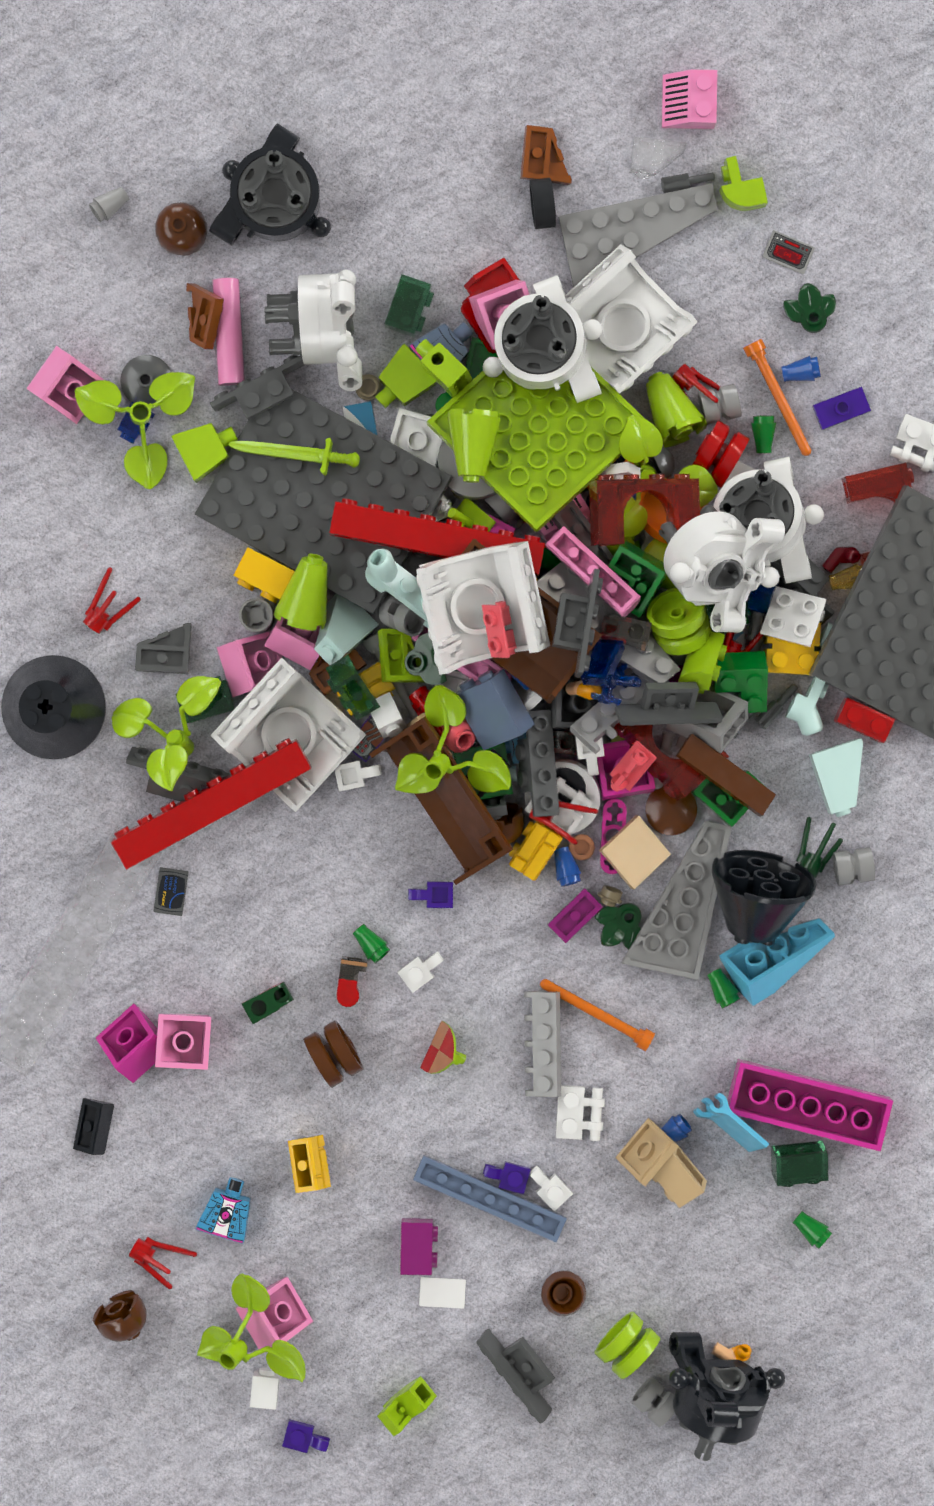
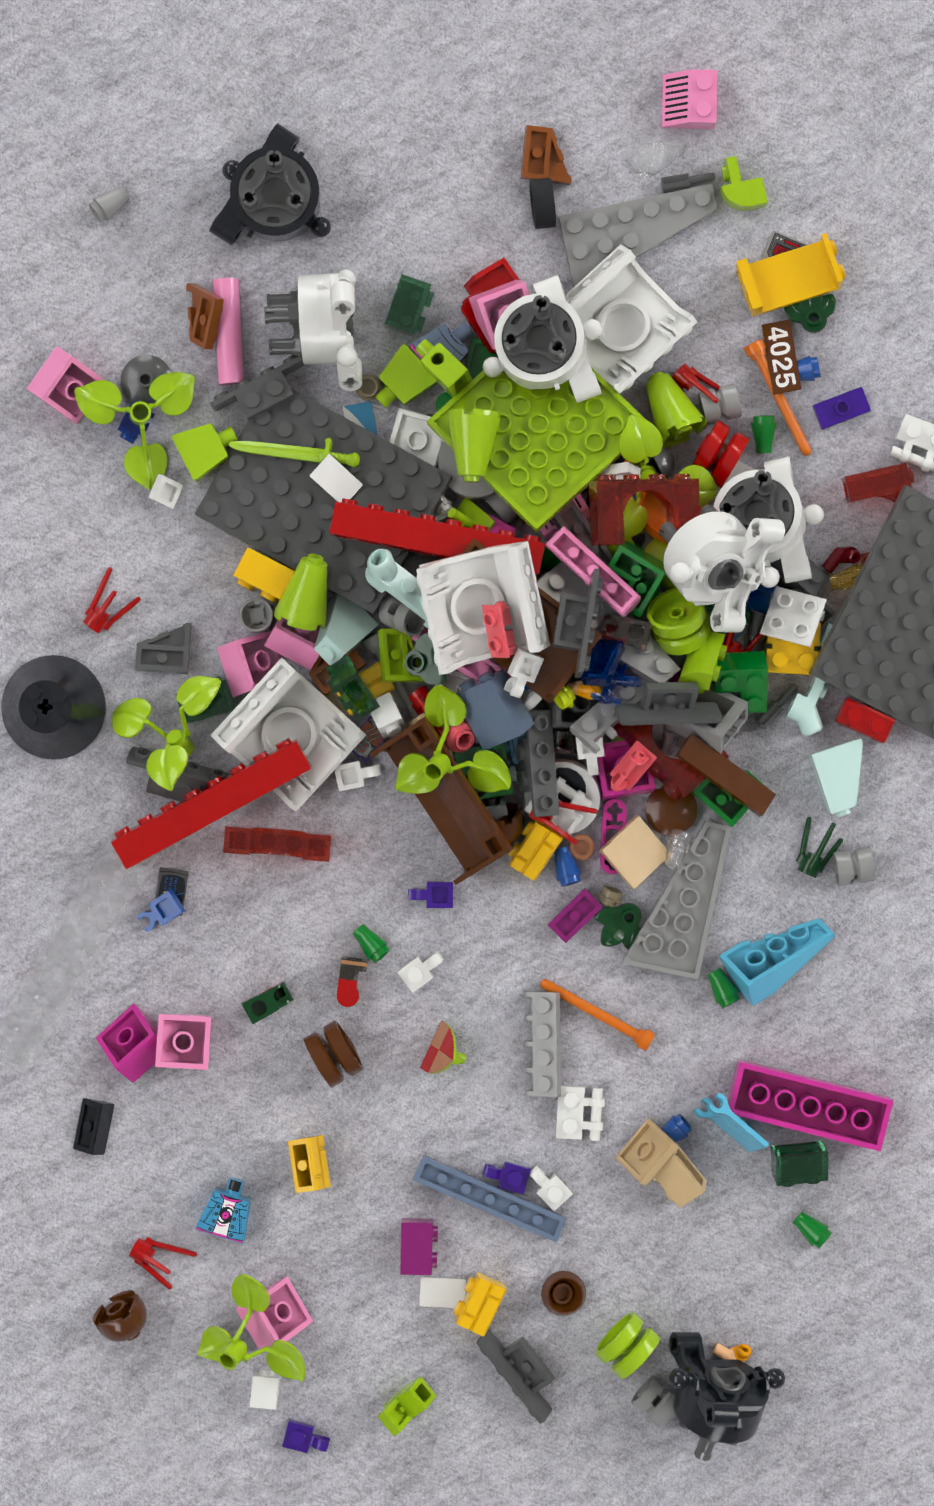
(164, 909): none -> plate
(165, 491): none -> white plate
(181, 229): reddish brown cylinder -> none
(275, 841): none -> clear red arch
(335, 479): none -> white sticker
(479, 1303): none -> yellow brick
(522, 669): none -> white plate
(565, 698): none -> neon yellow plate
(677, 847): none -> clear cone
(760, 893): black cone -> none
(781, 357): none -> reddish brown sticker
(790, 276): none -> yellow panel

